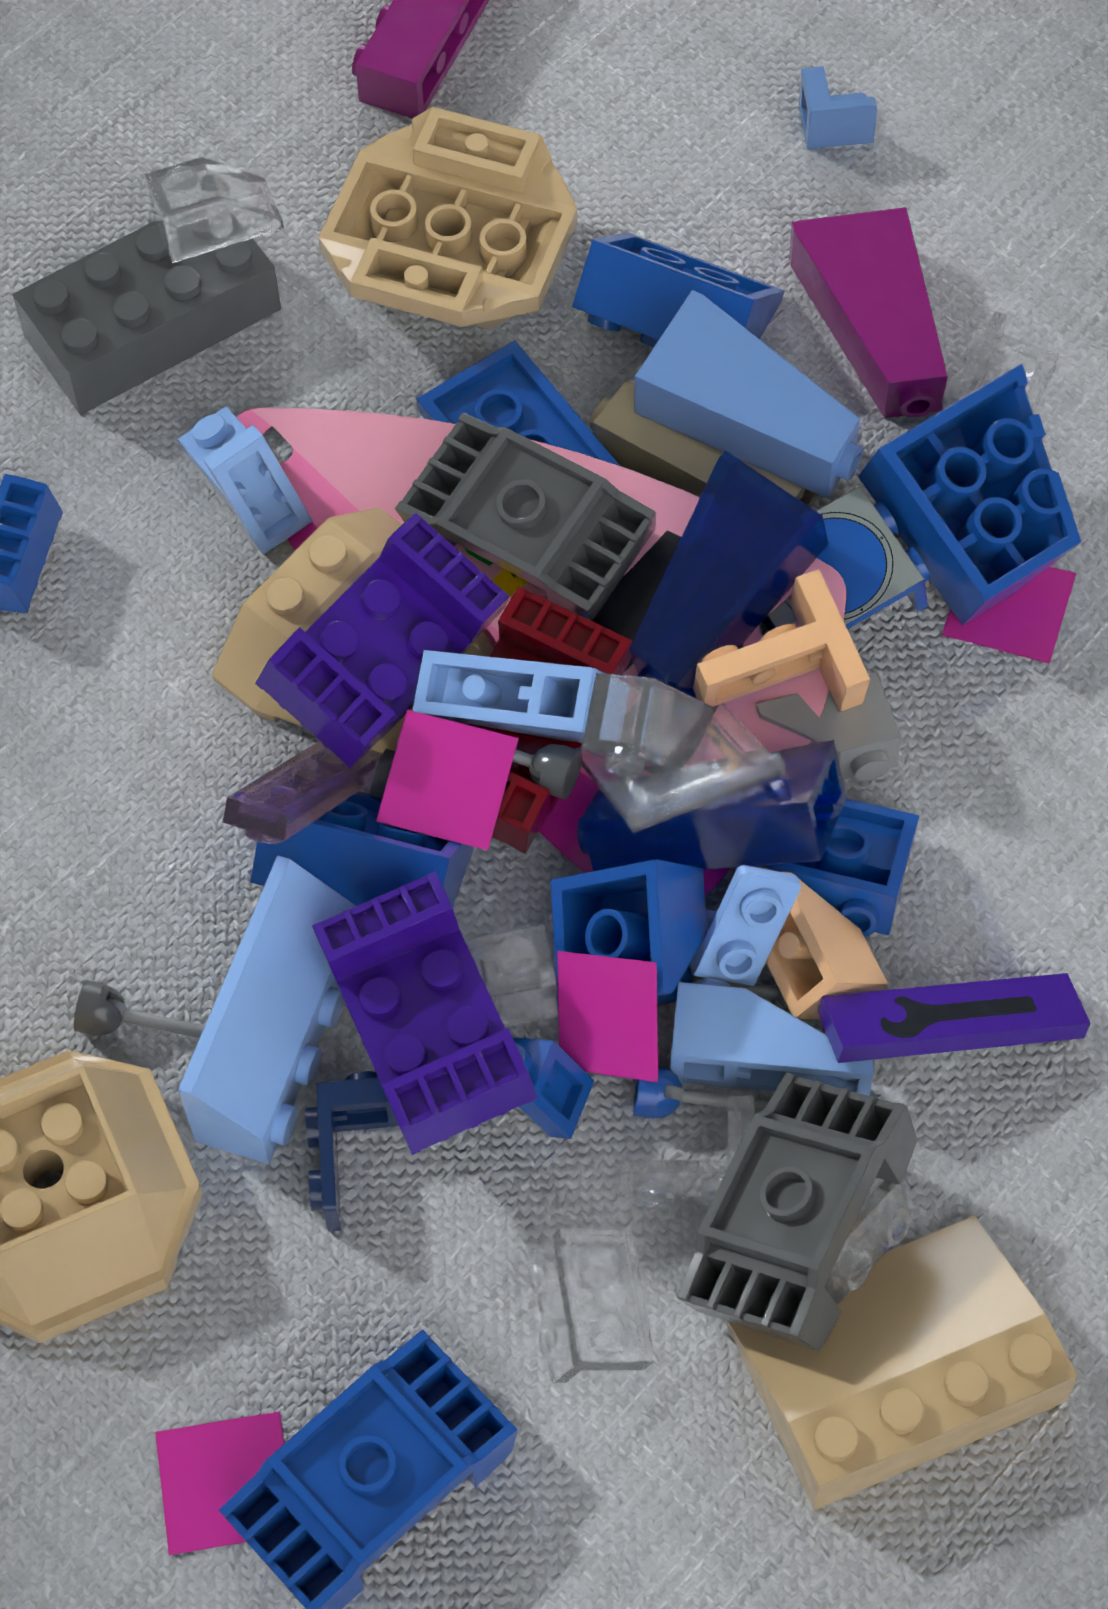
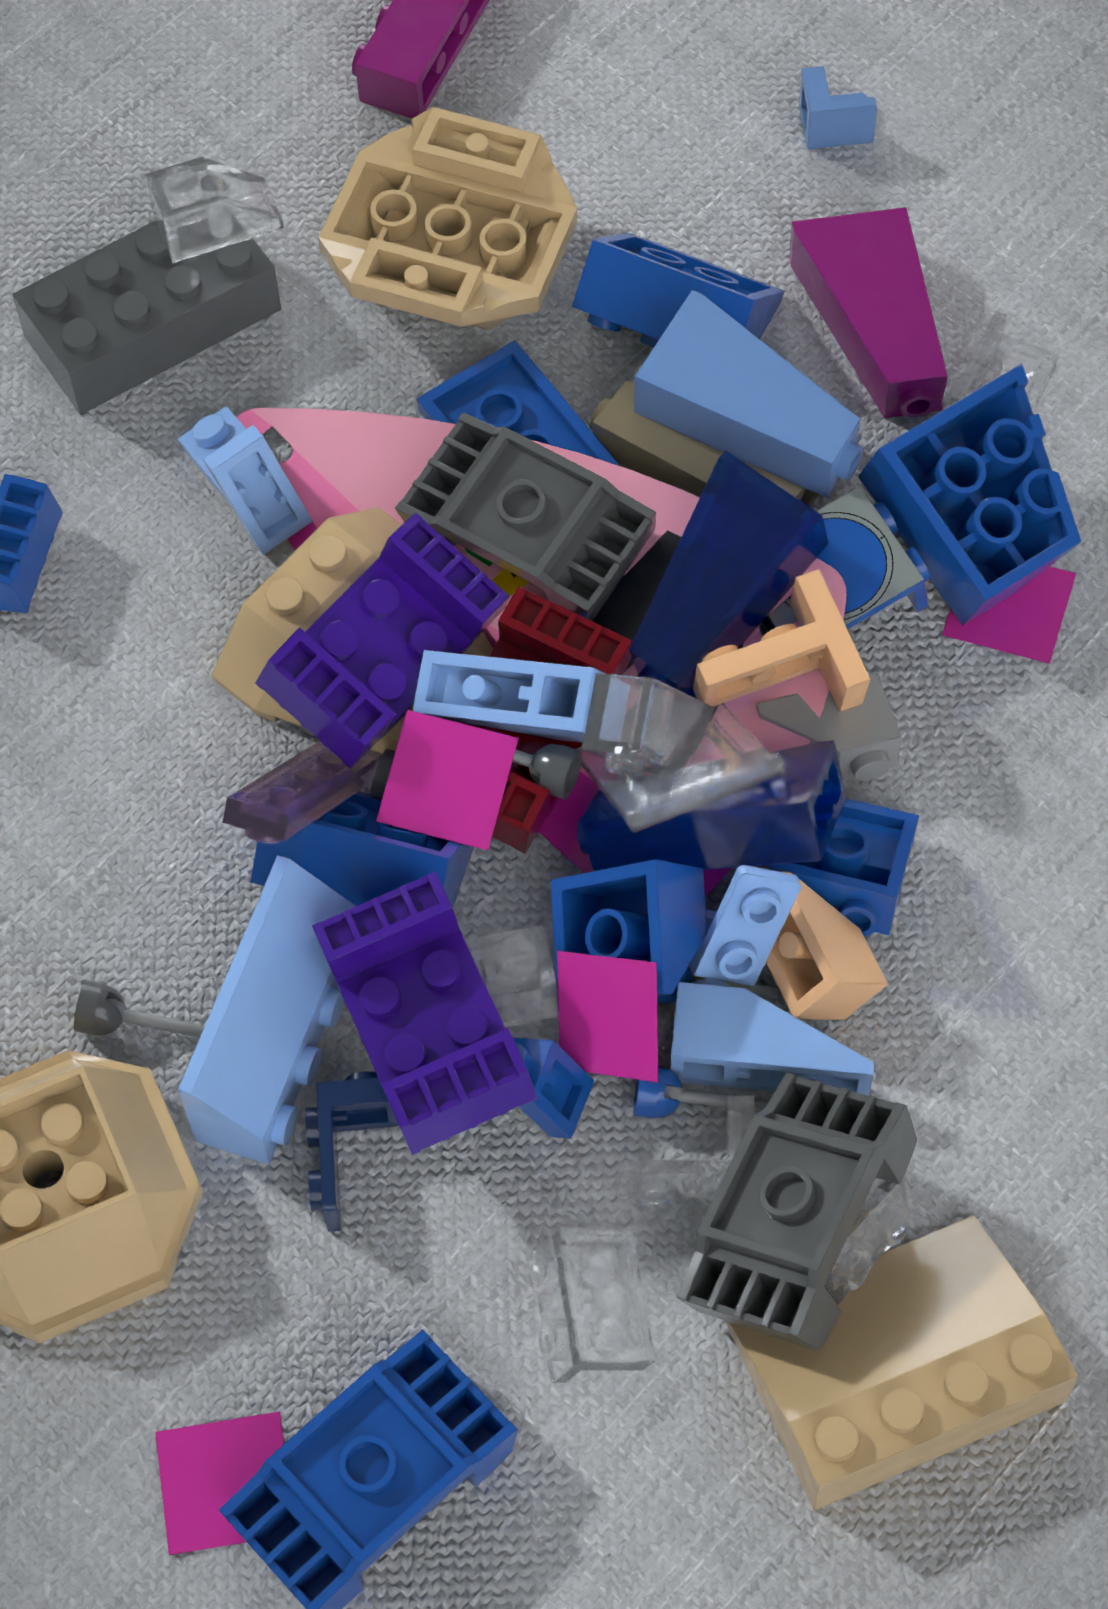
(952, 1017): dark purple tile -> none

